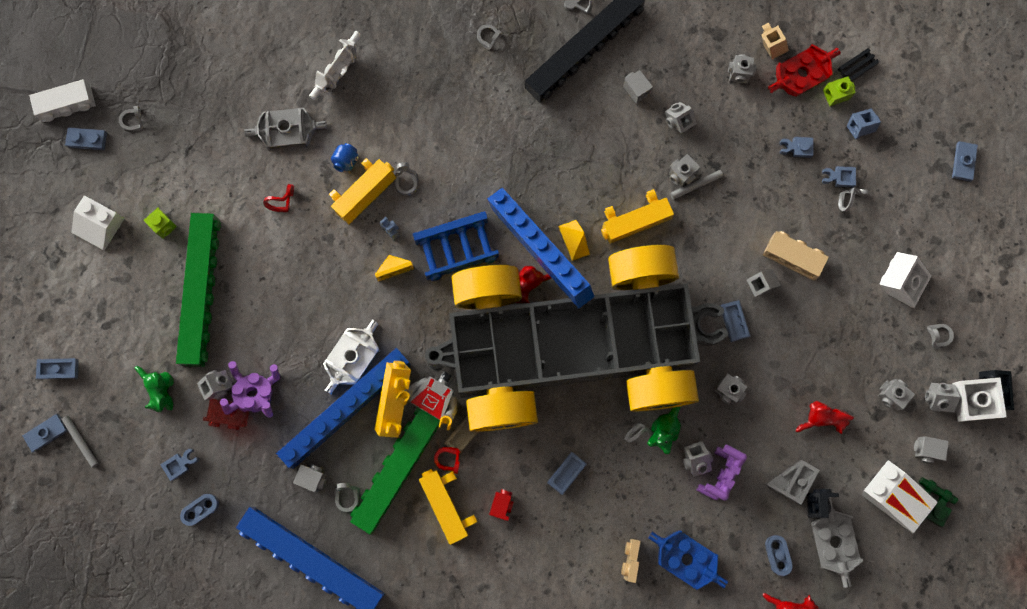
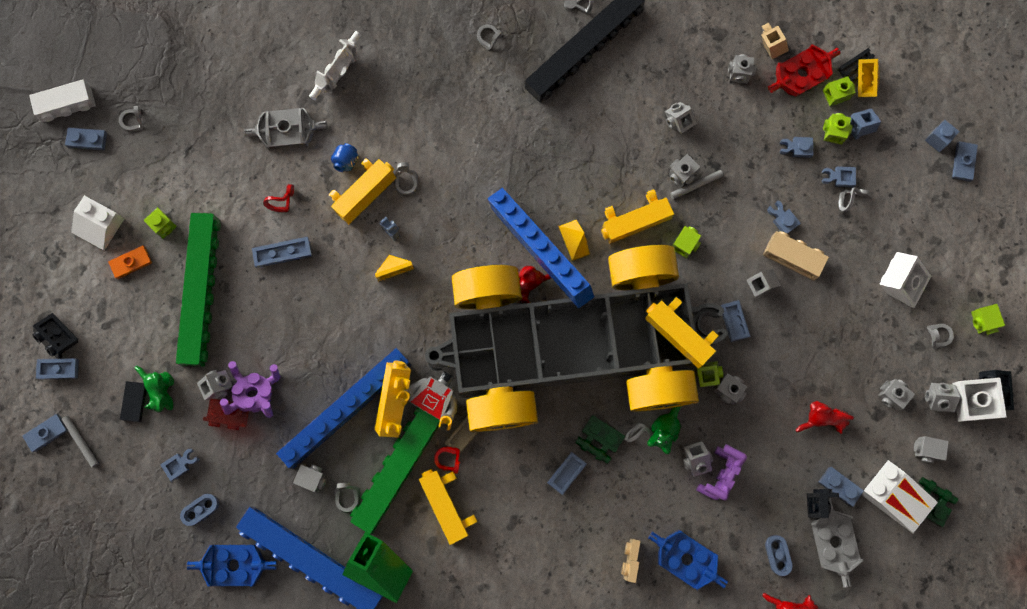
(54, 336): none -> black bracket
(130, 262): none -> orange plate
(133, 402): none -> black tile
(216, 567): none -> blue plate
(282, 252): none -> sand blue plate
(346, 371): white plate -> none
(378, 568): none -> green slope
(442, 233): blue fence -> none
(501, 504): red brick -> none
(602, 434): none -> dark green plate
(637, 86): light grey brick -> none
(679, 333): none -> yellow brick
(687, 241): none -> lime brick
(710, 374): none -> lime brick
(784, 220): none -> sand blue plate
(795, 481): light grey wing -> none
(837, 128): none -> lime brick
(840, 484): none -> sand blue plate
(868, 77): none -> yellow slope
(942, 136): none -> sand blue brick
(987, 319): none -> lime brick

